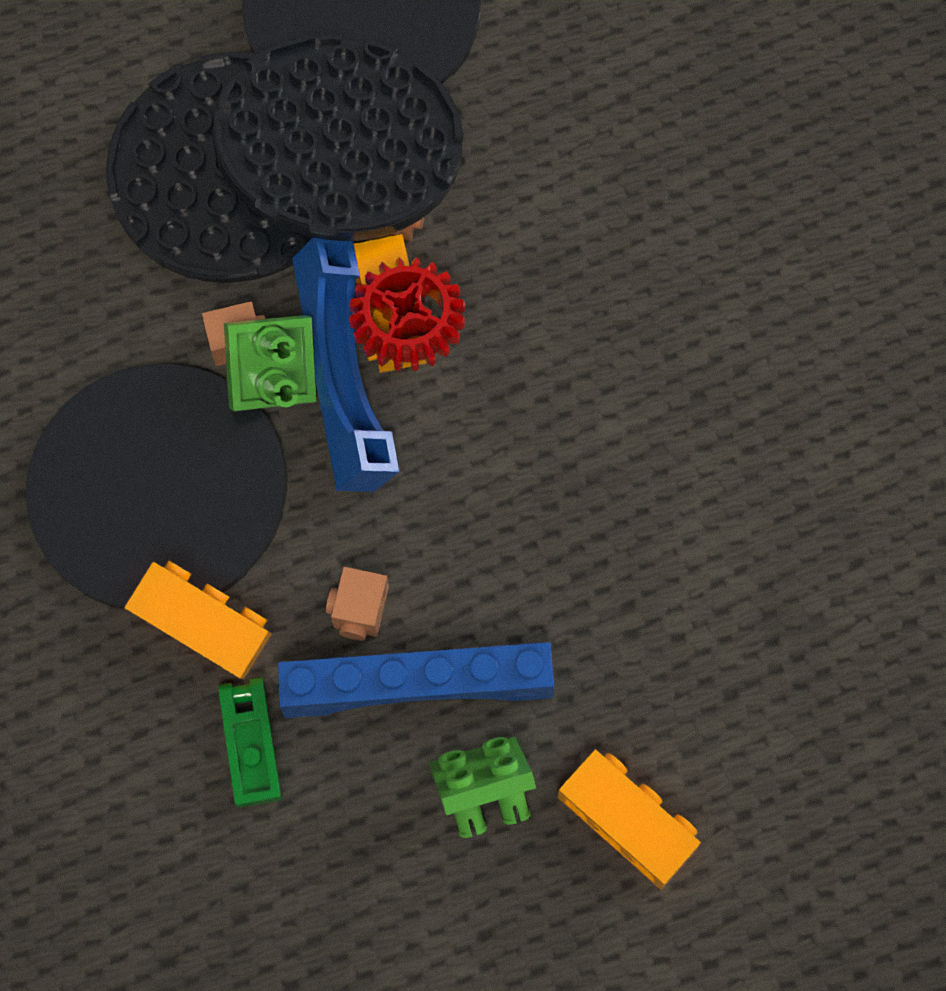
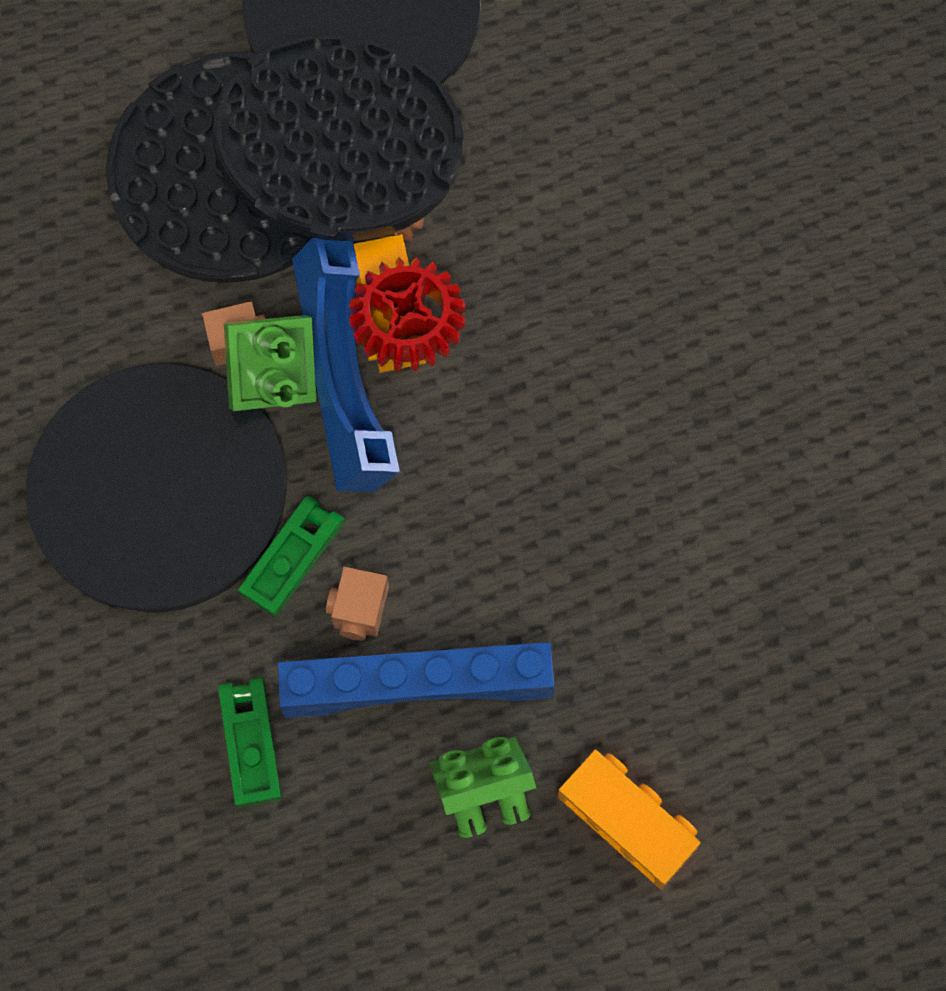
(199, 618): light orange brick -> none
(290, 557): none -> green plate

